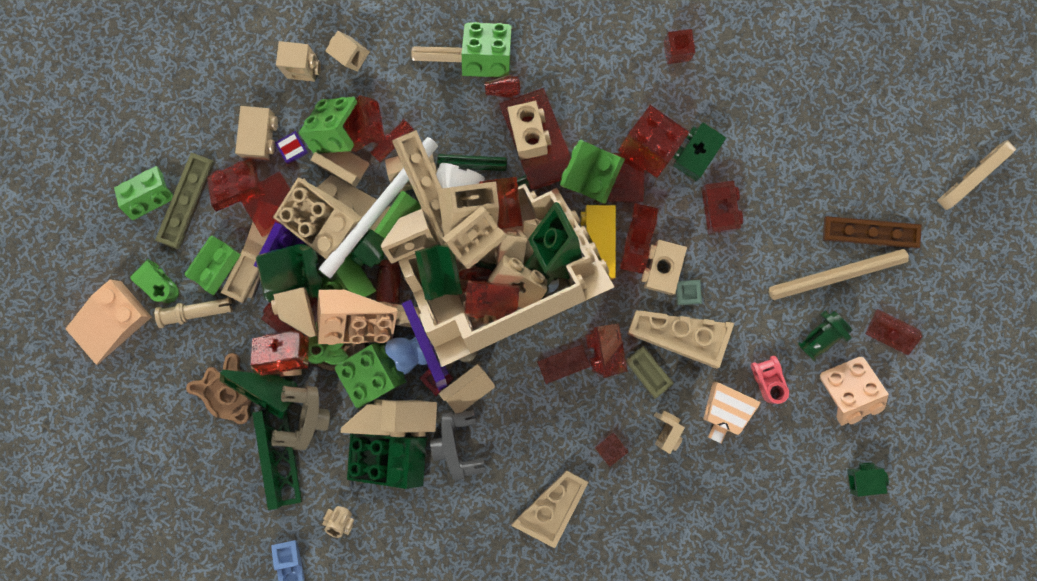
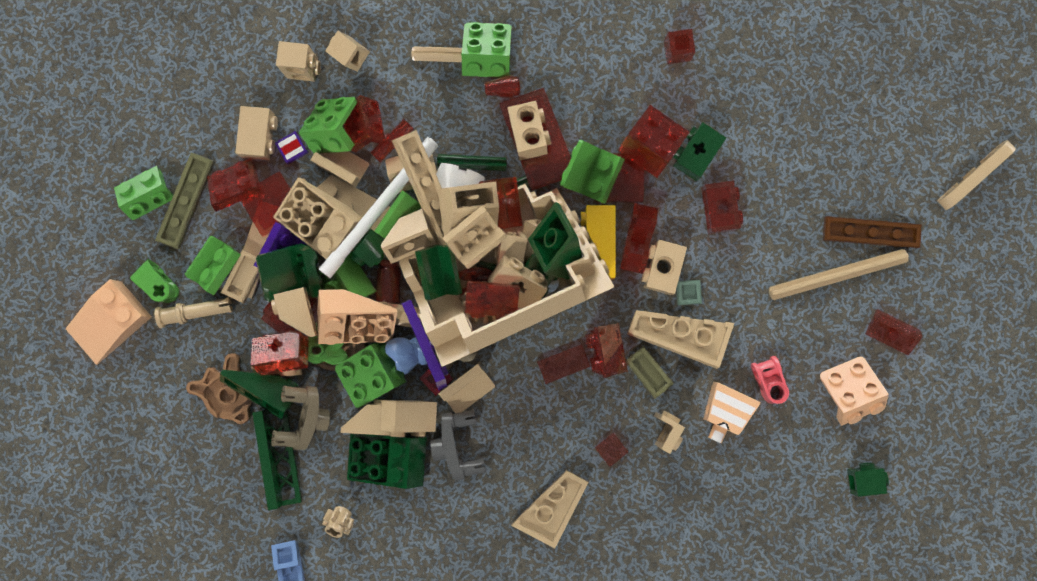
(826, 335): dark green piece -> none

